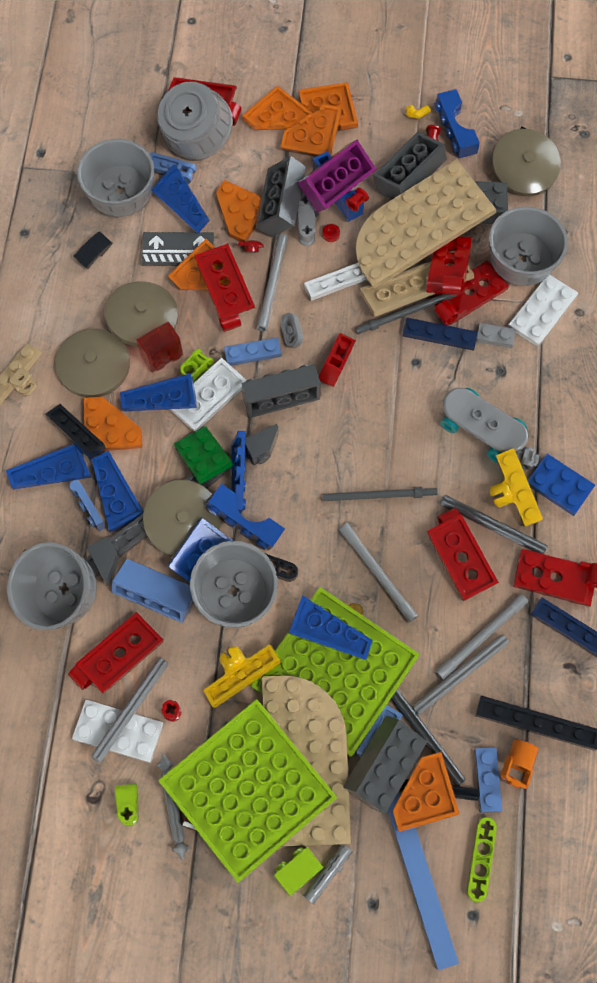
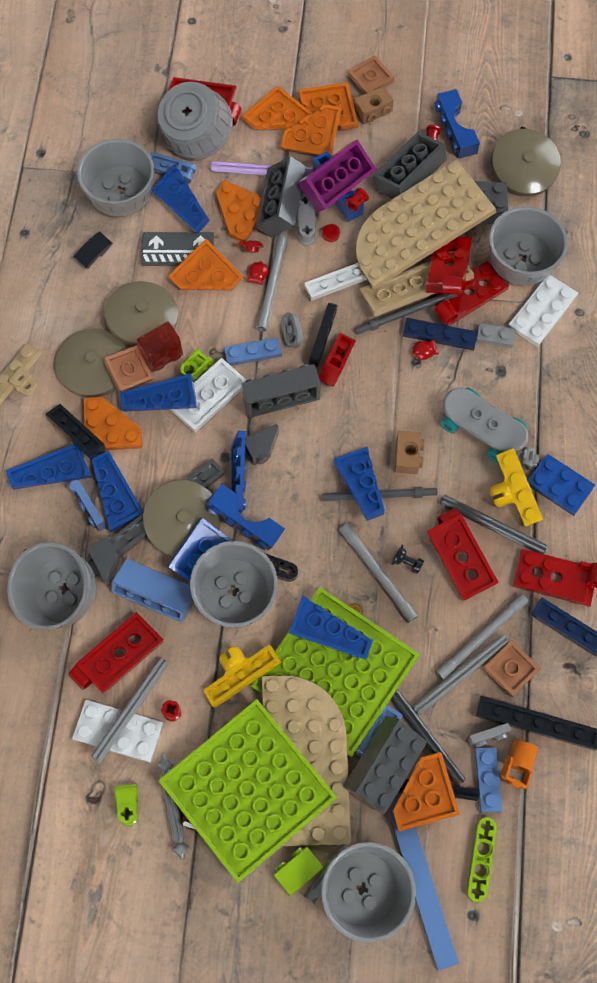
(127, 369): none -> nougat plate
(203, 455): green plate -> none
(228, 299): red hinge -> none
(244, 168): none -> lavender axle
(258, 272): none -> red animal
(323, 334): none -> black beam
(359, 477): none -> blue wing
(370, 75): none -> nougat plate
(373, 105): none -> medium nougat brick
(386, 903): none -> light grey piece
(402, 557): none -> black piece
(408, 463): none -> medium nougat brick
(417, 114): yellow arm -> none
(424, 349): none -> red animal
(497, 733): none -> light grey plate
(511, 668): none -> nougat plate

